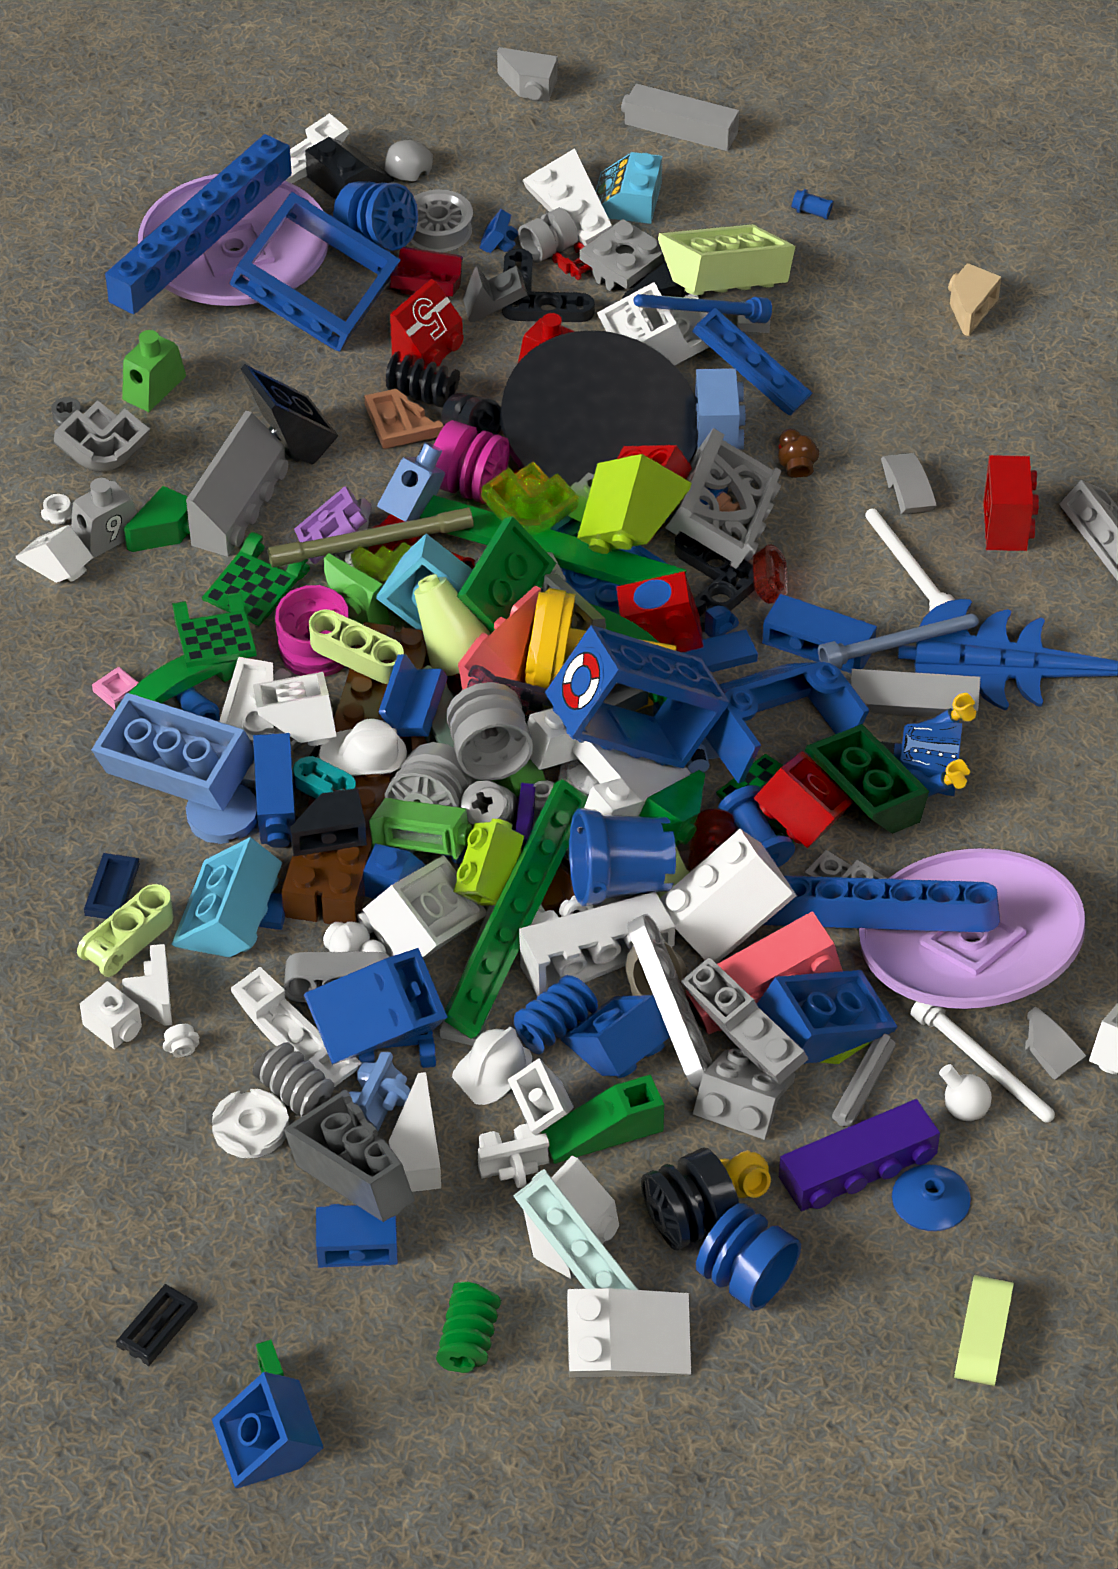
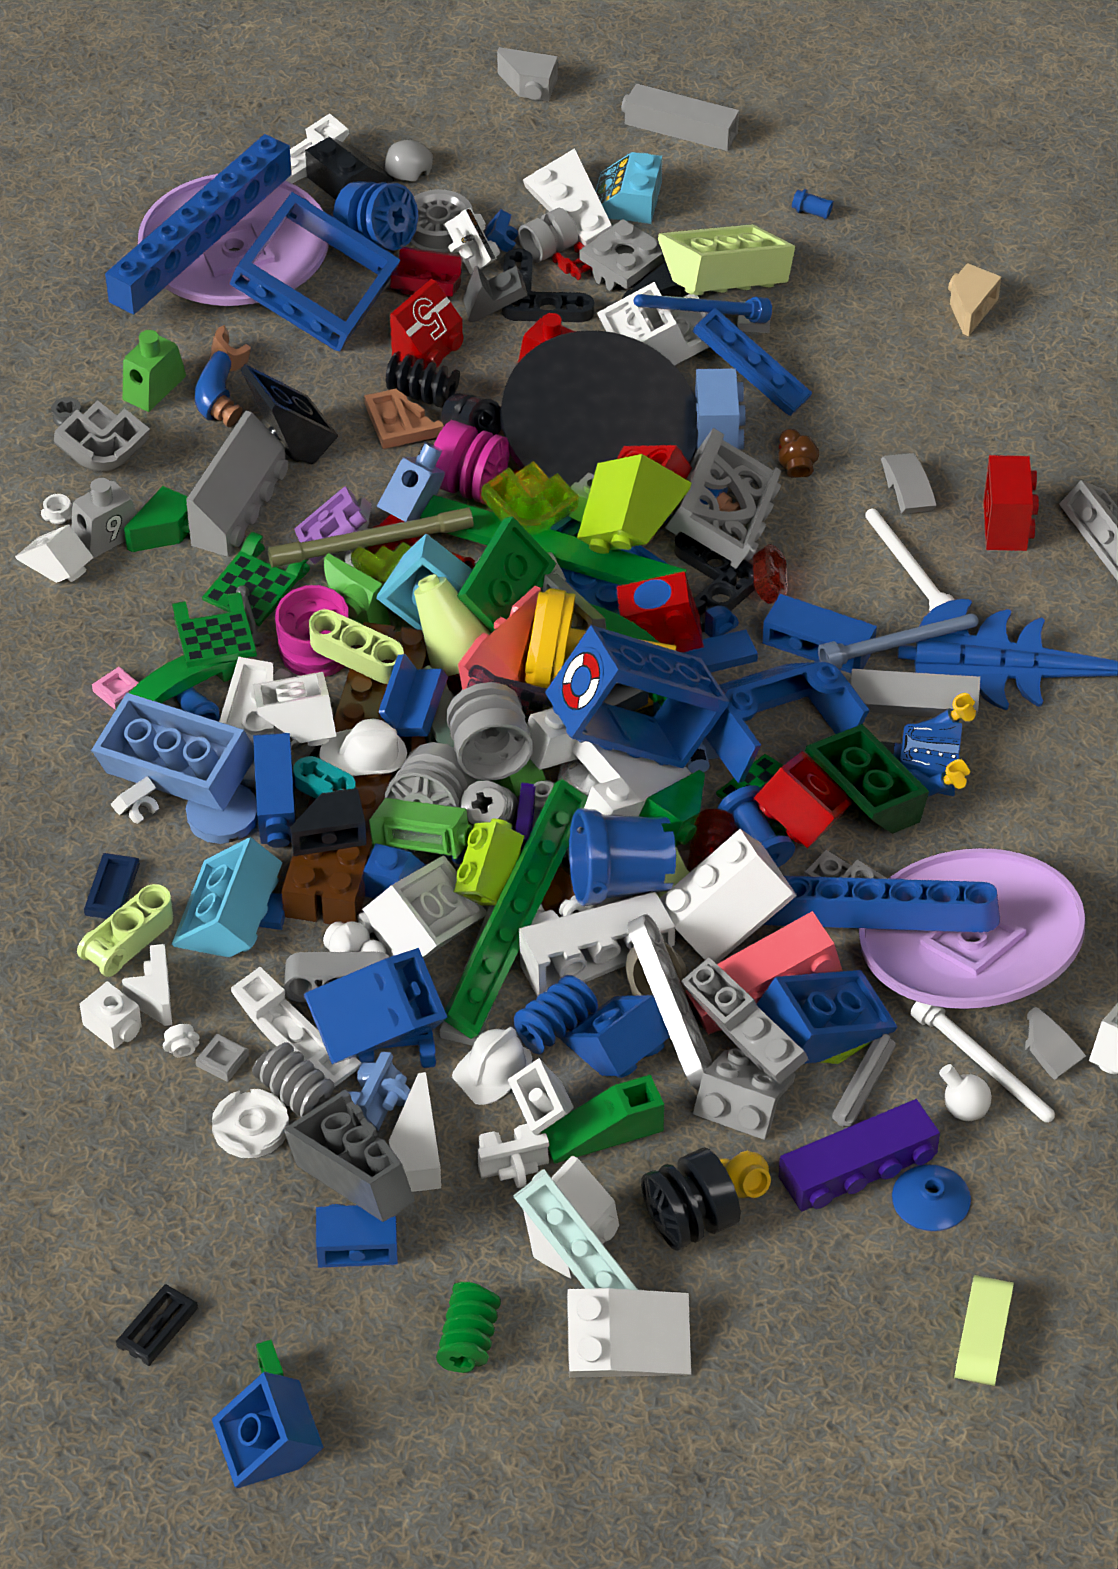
(134, 797): none -> white tile
(210, 391): none -> piece
(222, 1057): none -> light grey tile
(257, 637): none -> dark grey hinge
(470, 240): none -> white hips
(748, 1256): blue wheel -> none

